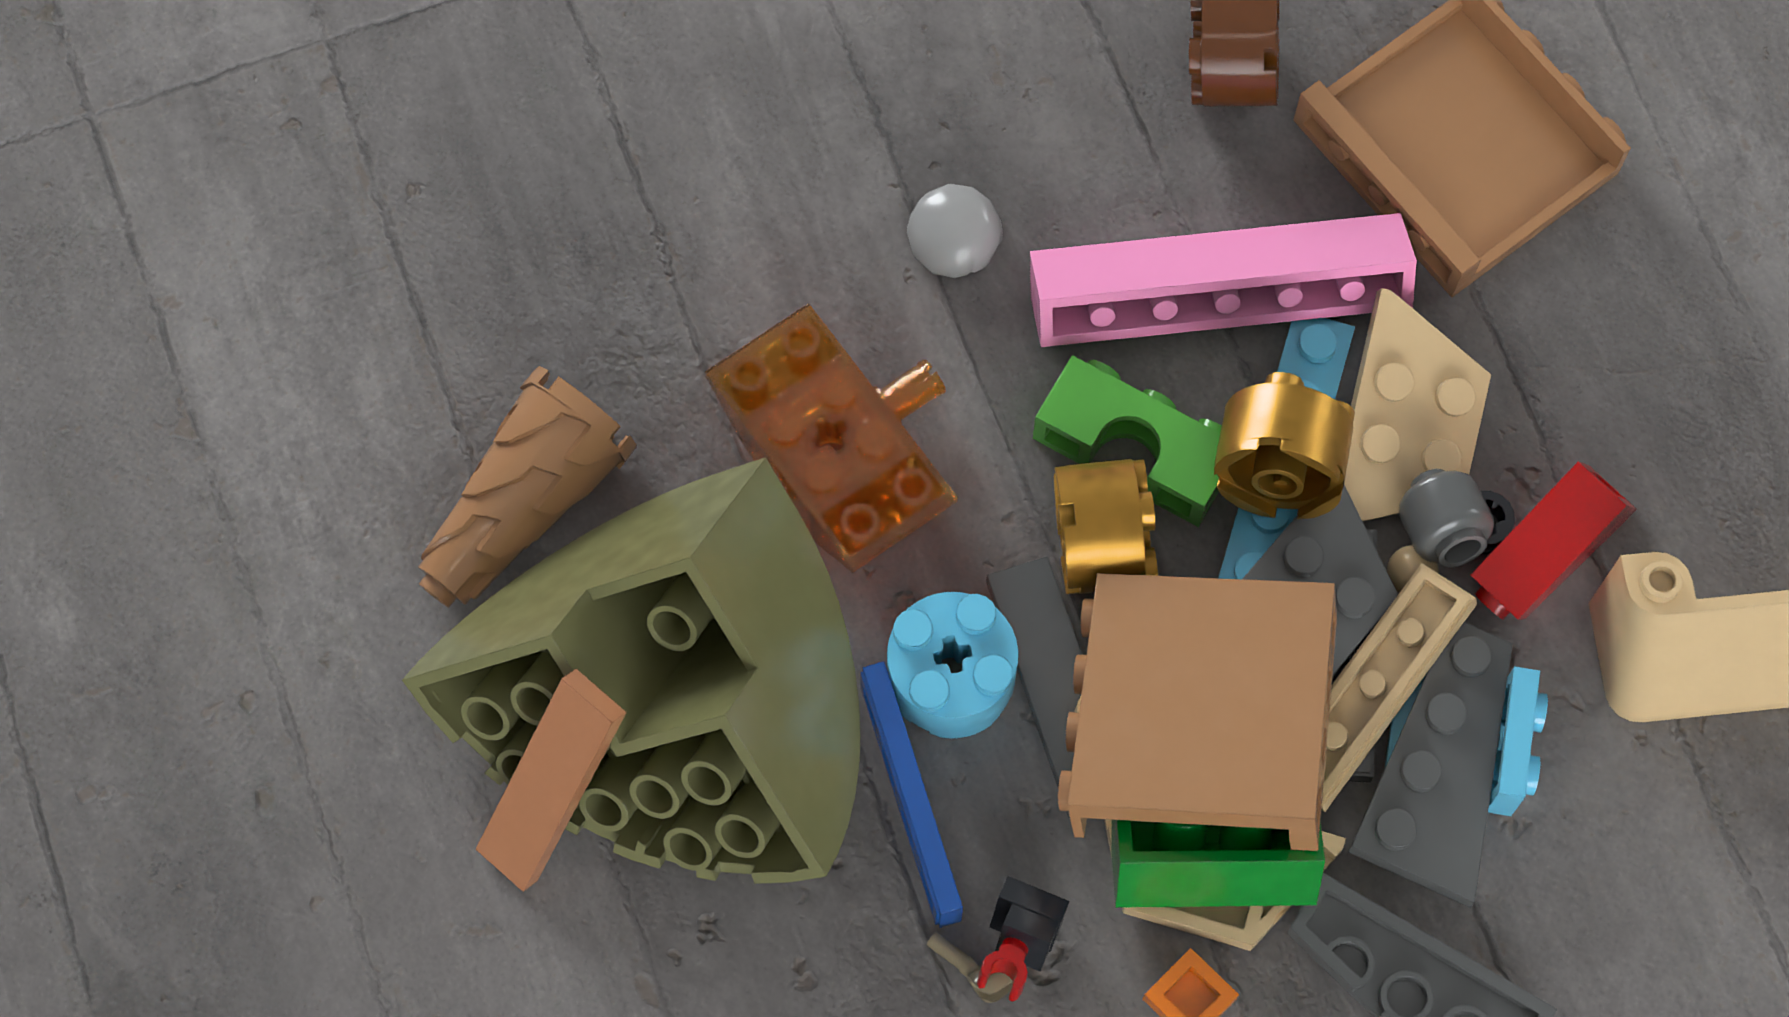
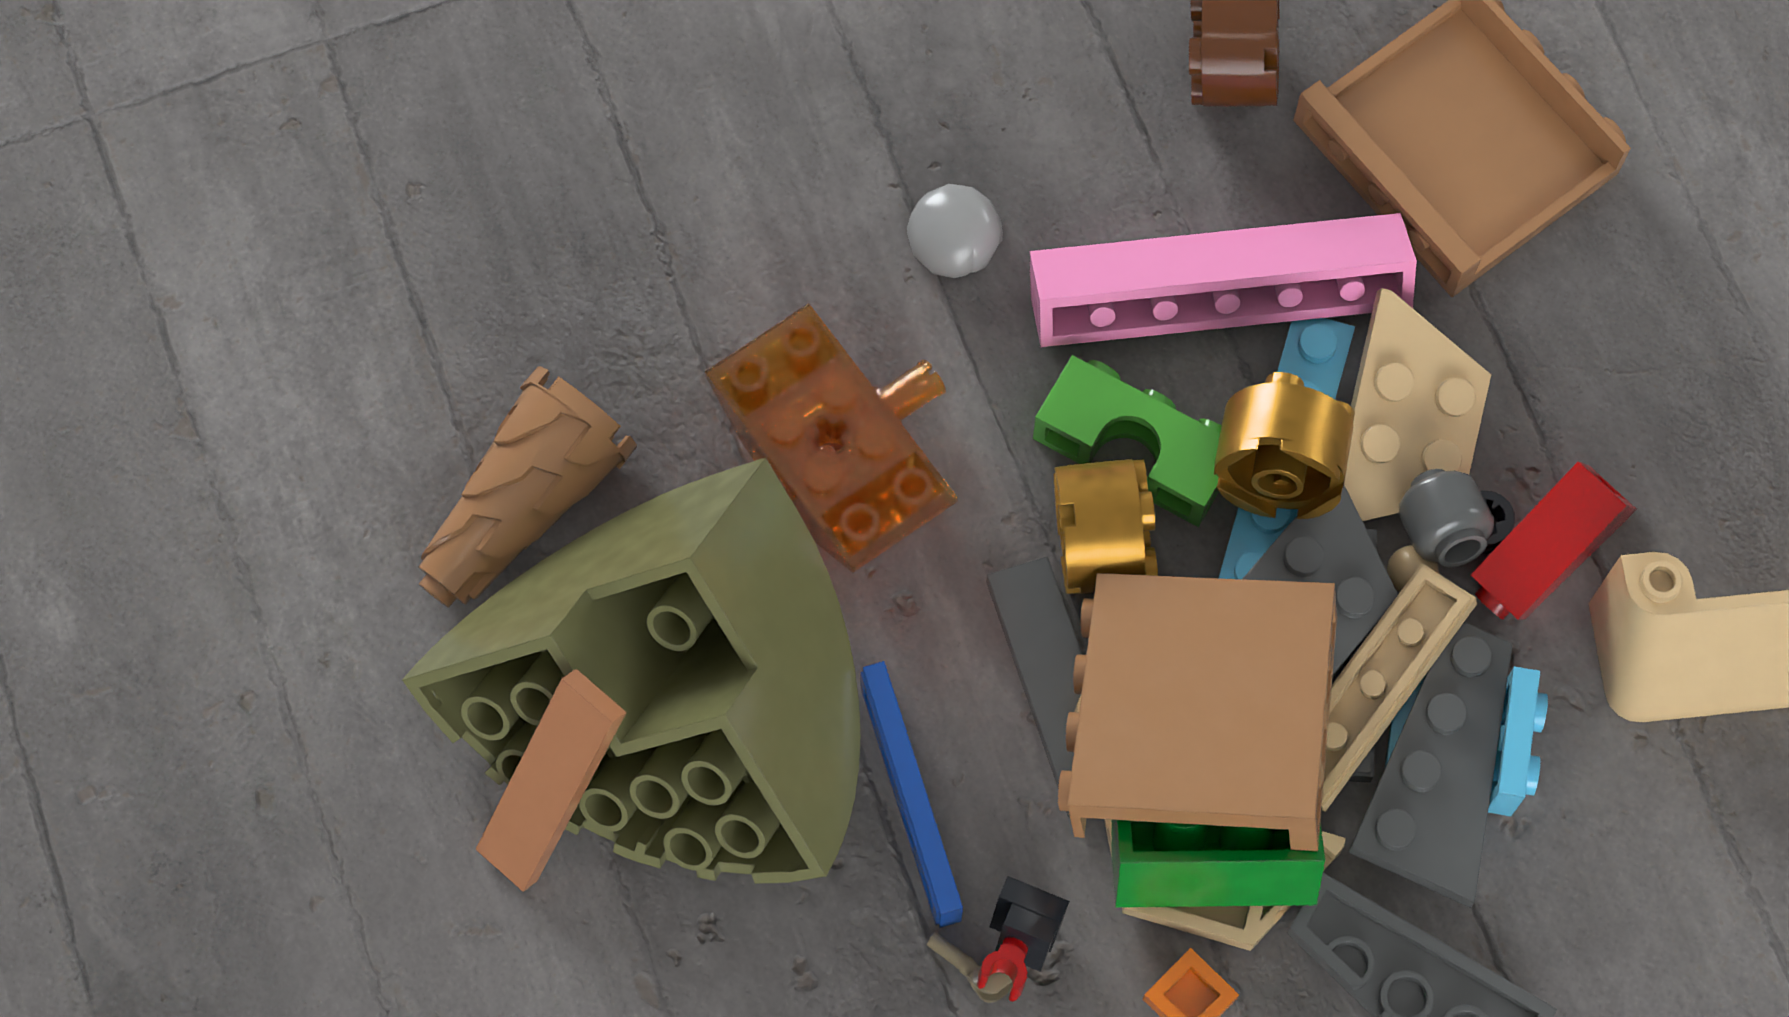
(972, 634): medium azure brick -> none

